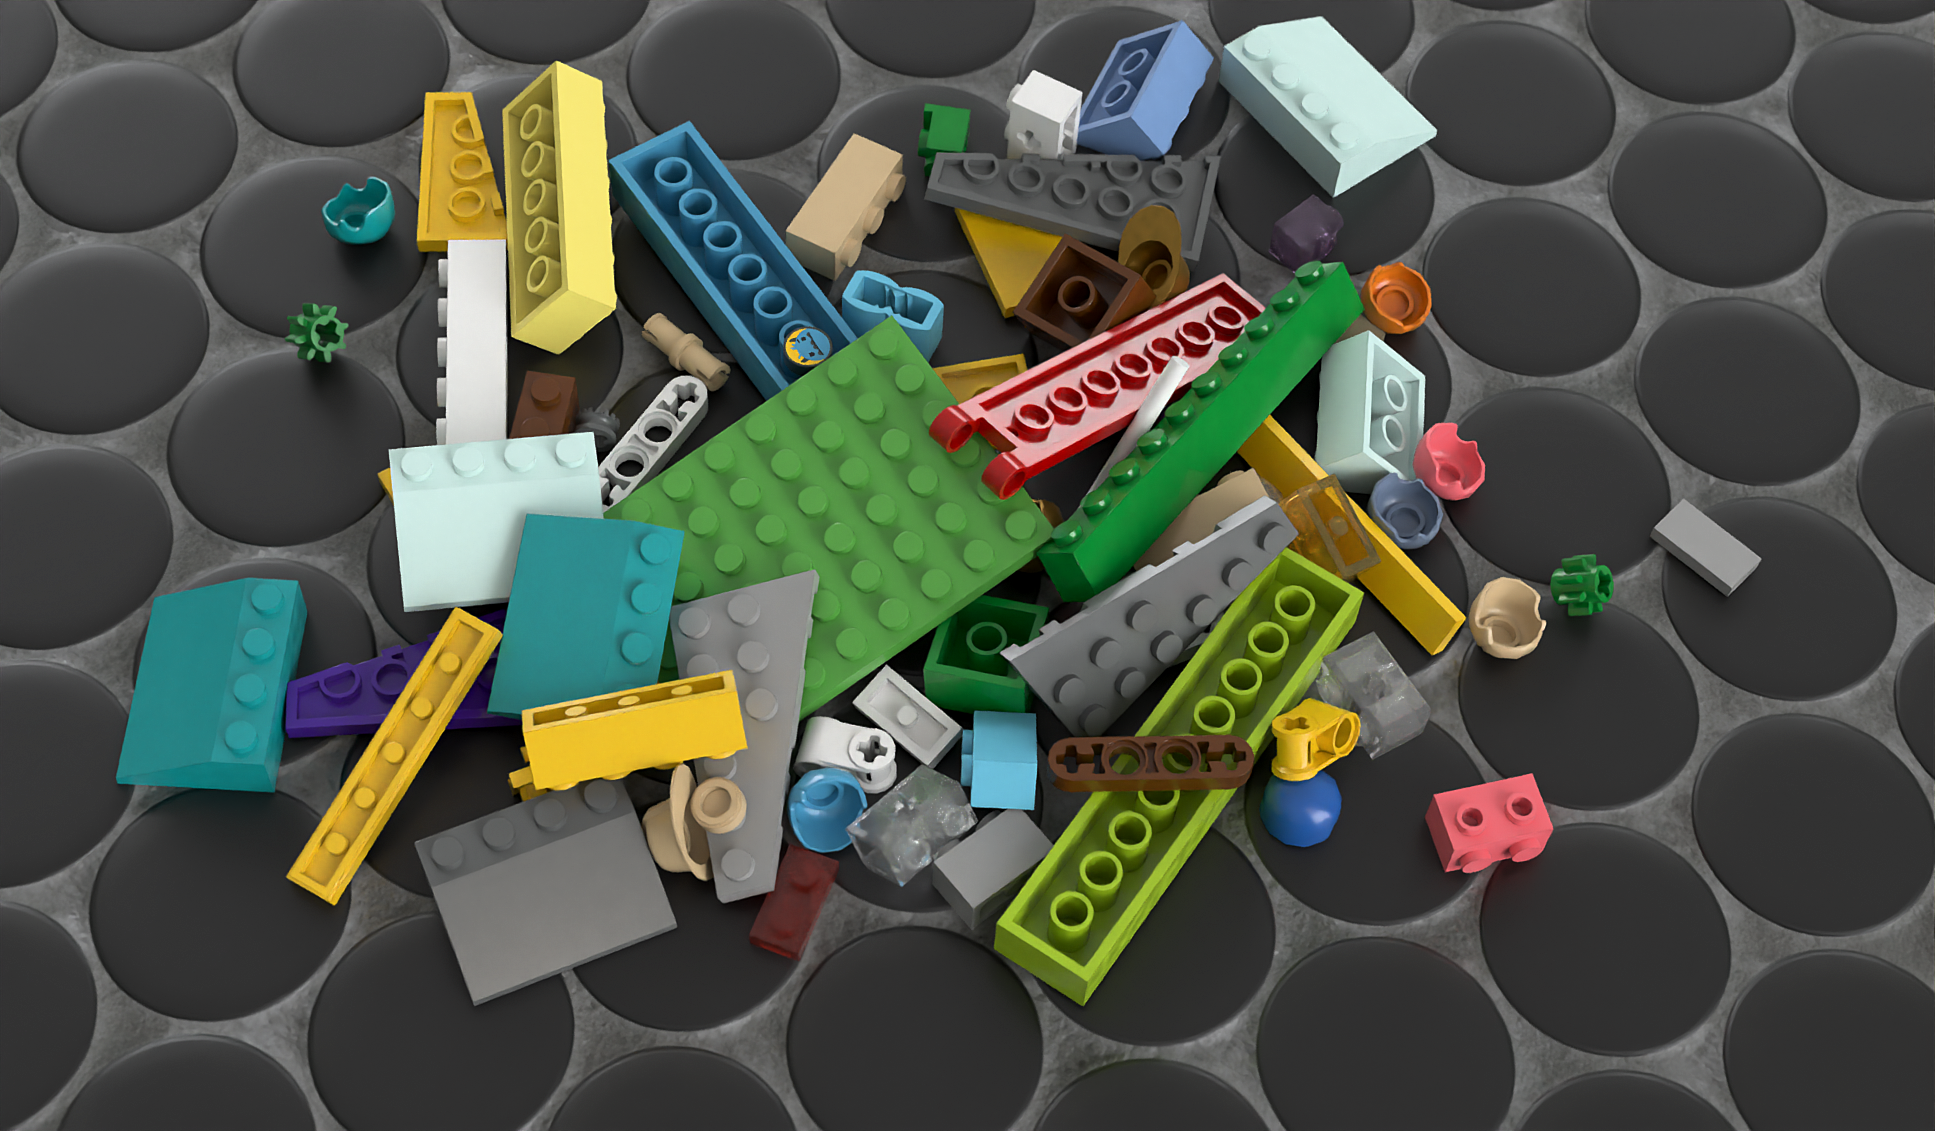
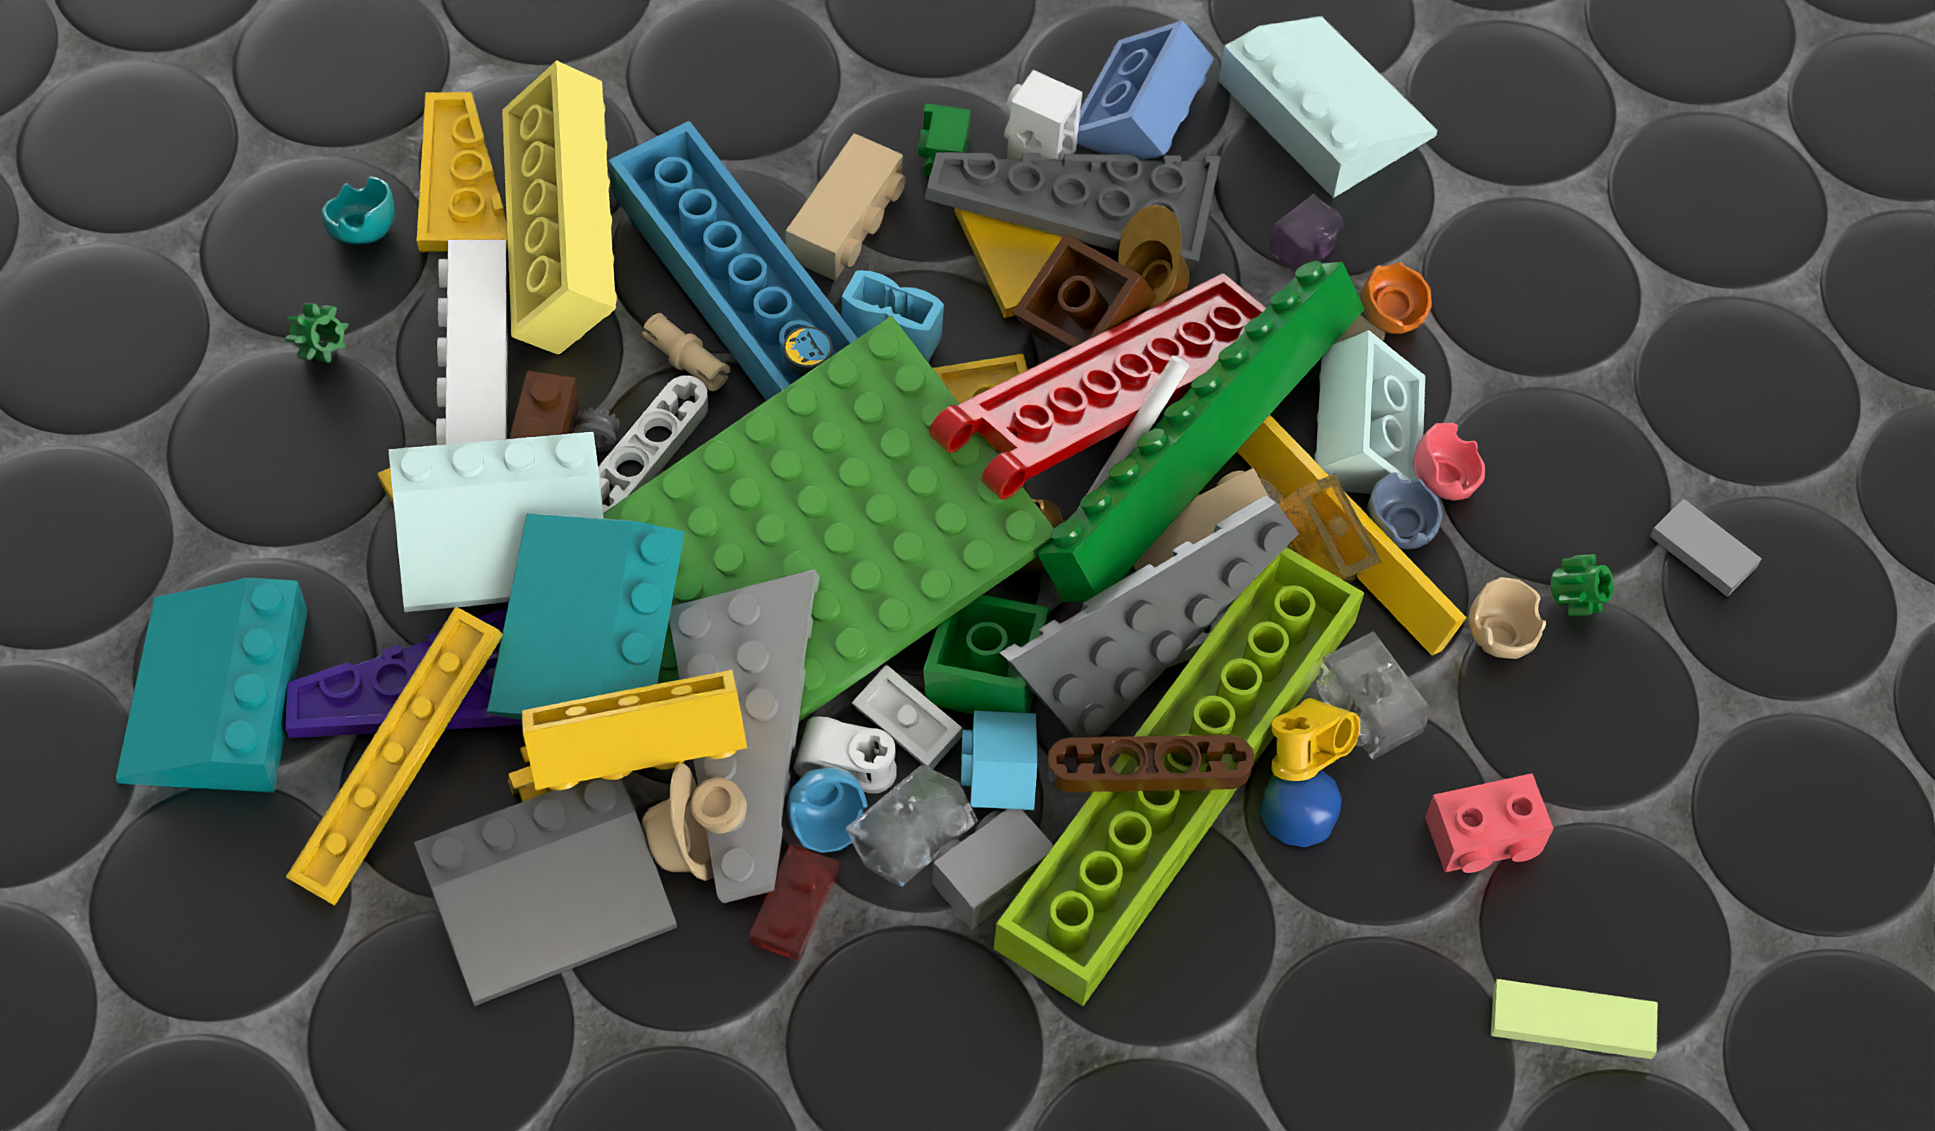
(1574, 1019): none -> yellowish green tile

